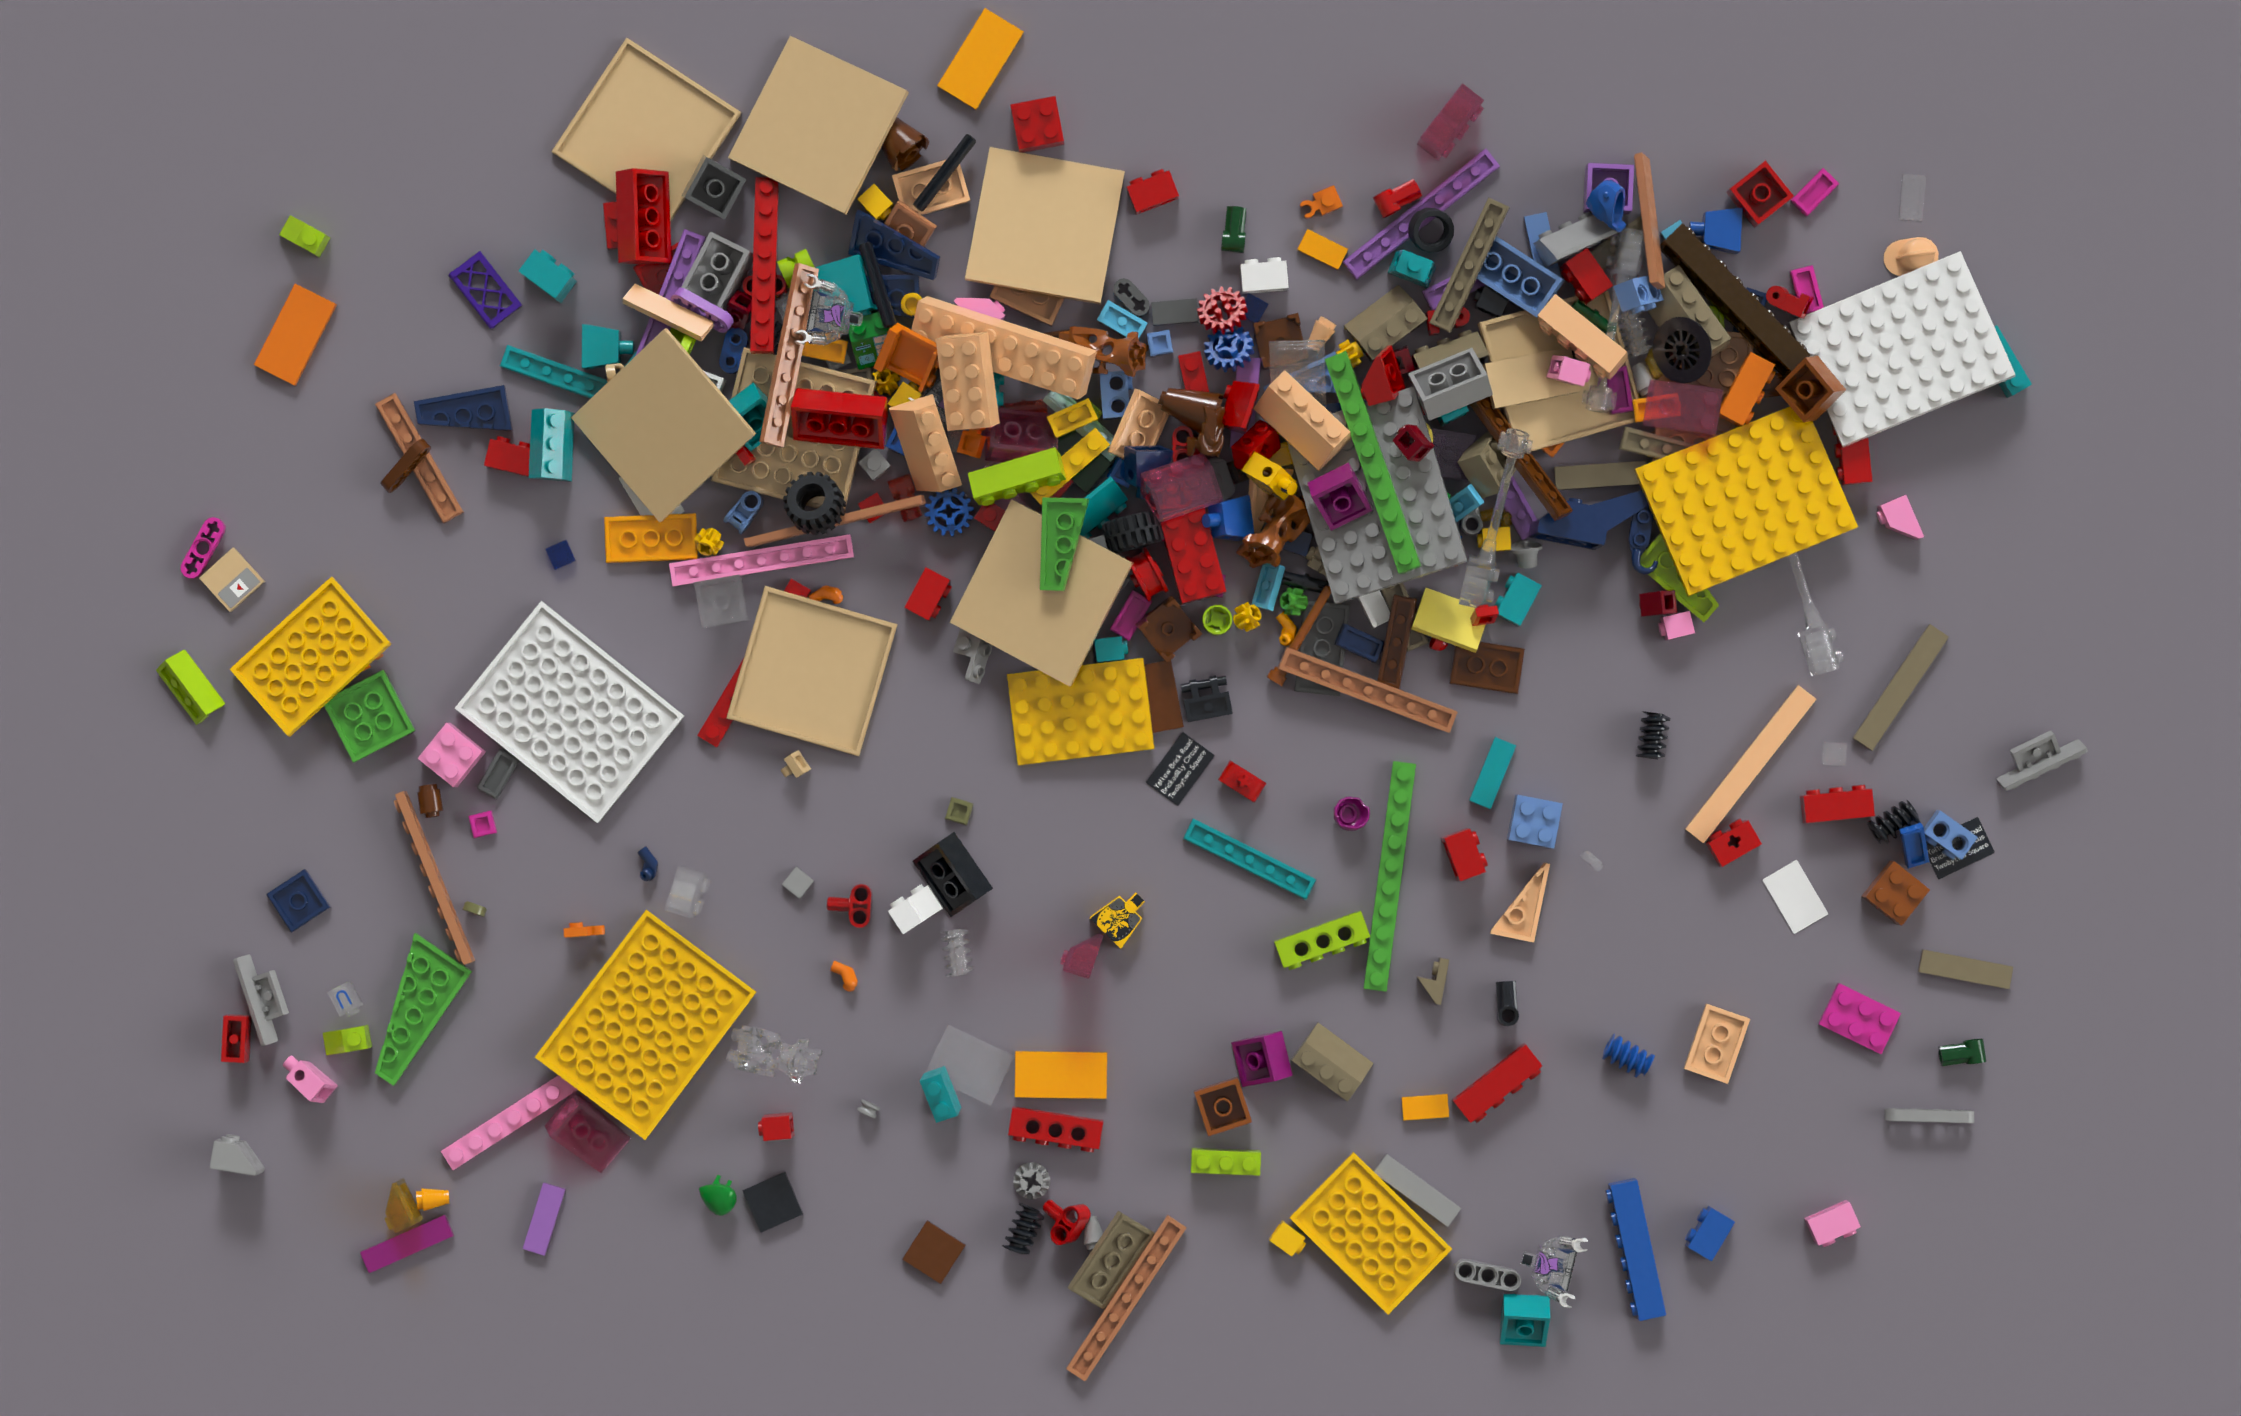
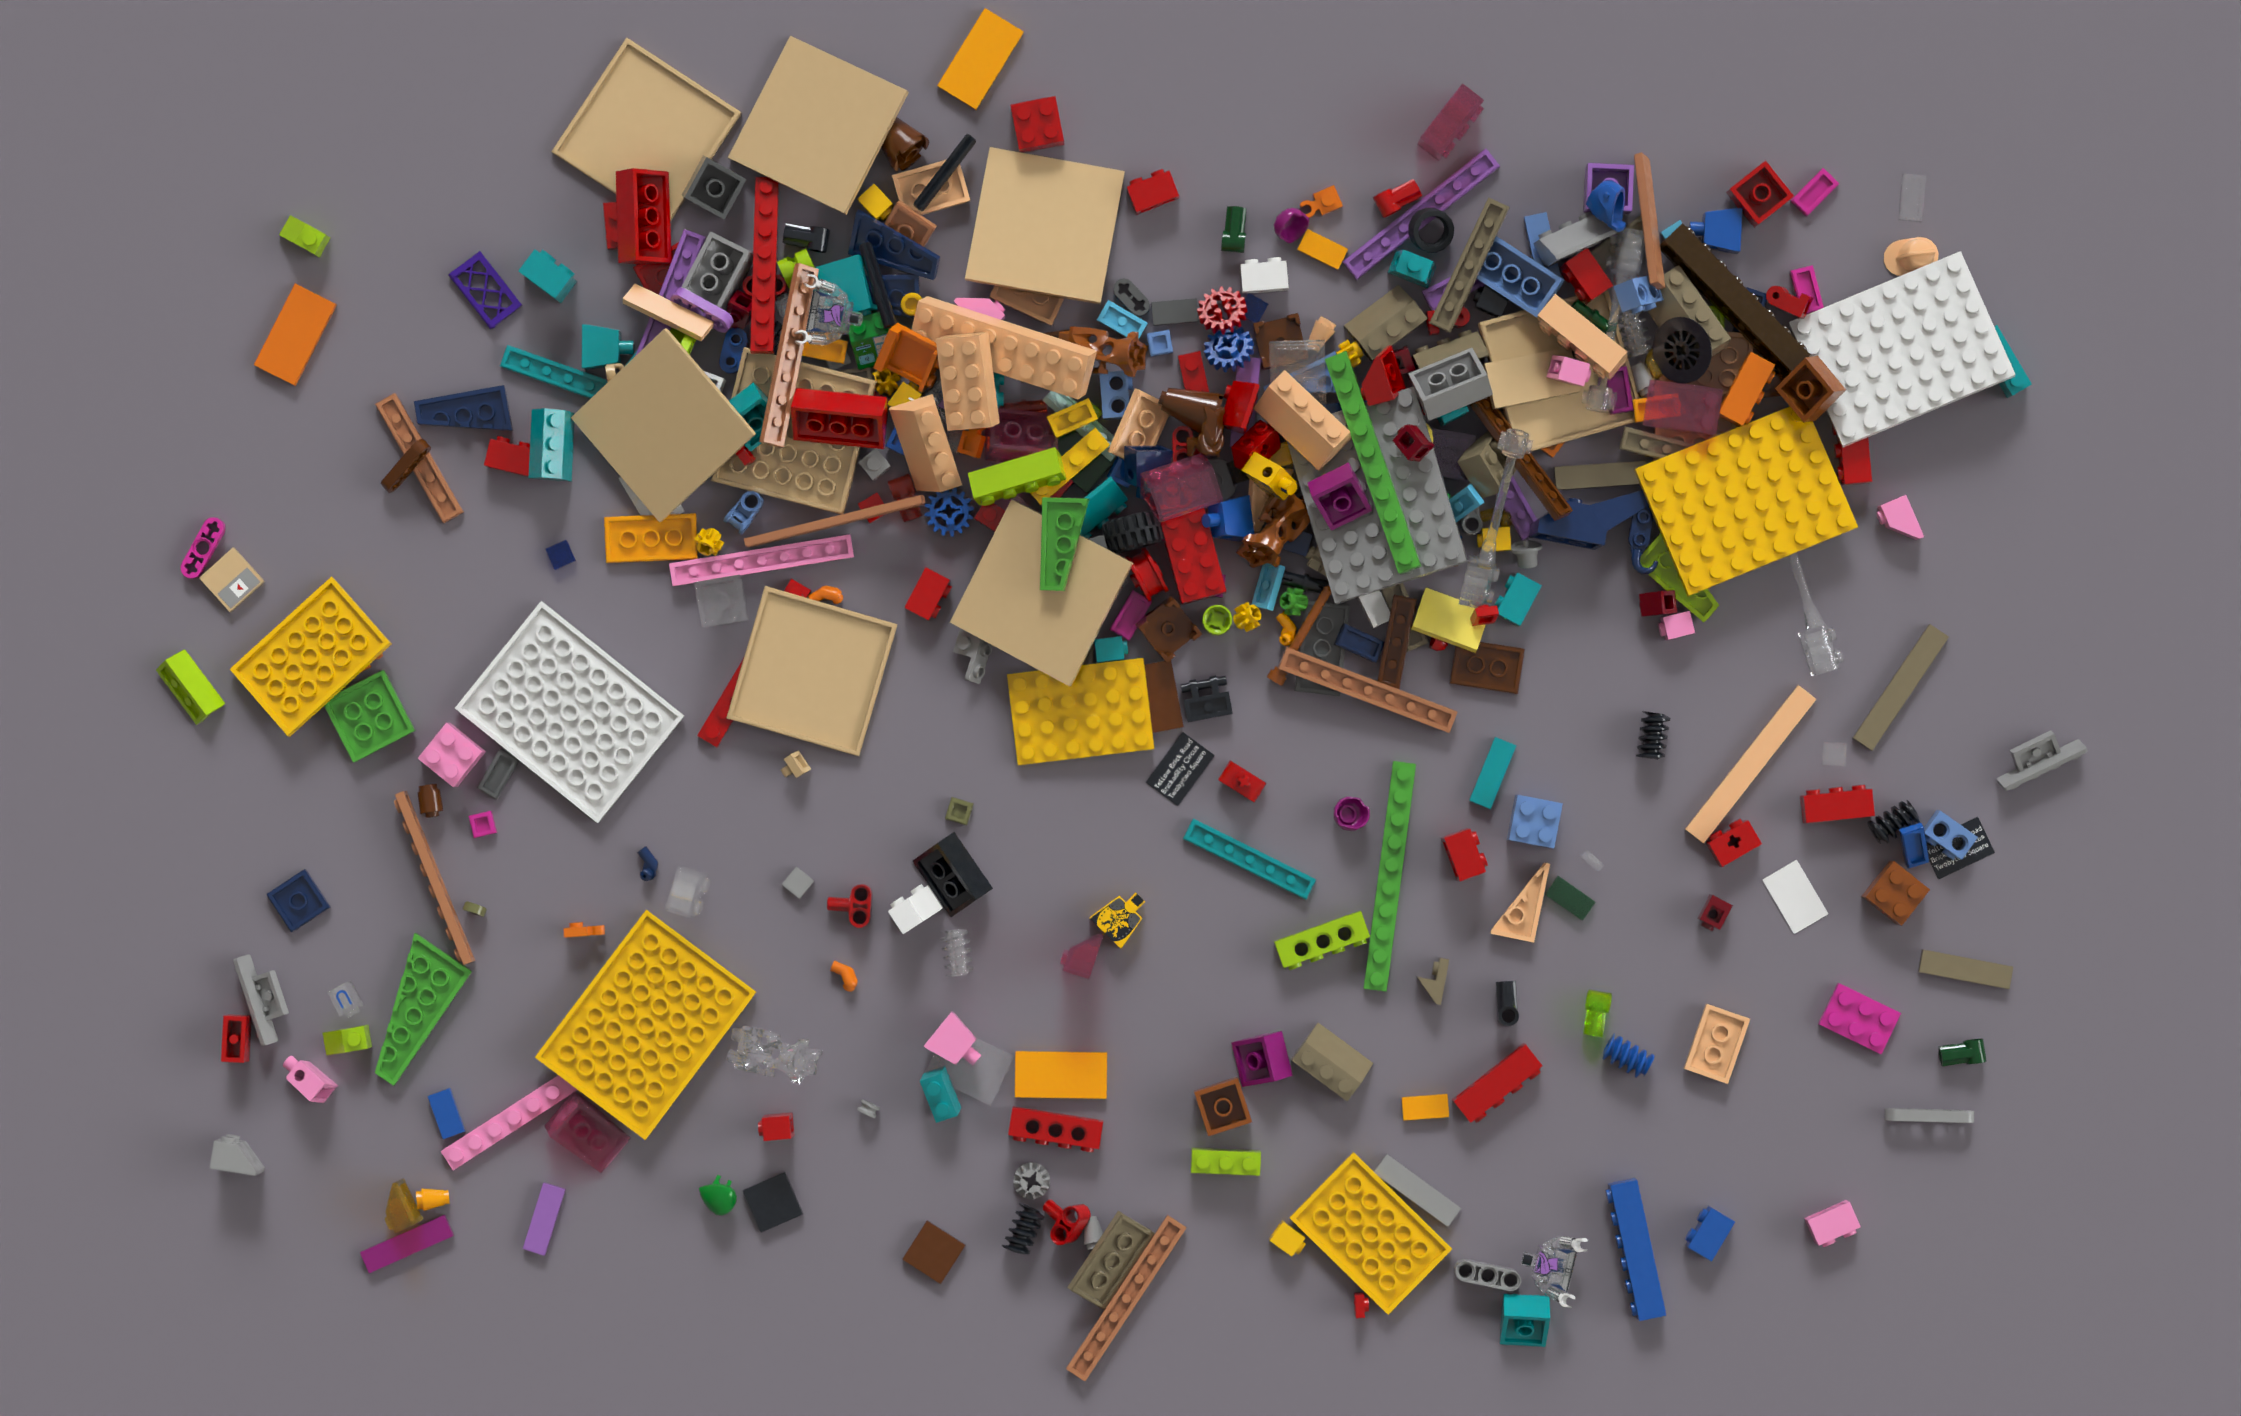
(446, 1113): none -> blue tile
(805, 489): black tyre -> none
(811, 238): none -> black piece
(953, 1041): none -> bright pink torso
(1291, 224): none -> magenta hair
(1361, 1305): none -> red plate
(1570, 898): none -> clear green tile
(1597, 1008): none -> clear neon green piece
(1722, 909): none -> dark red brick

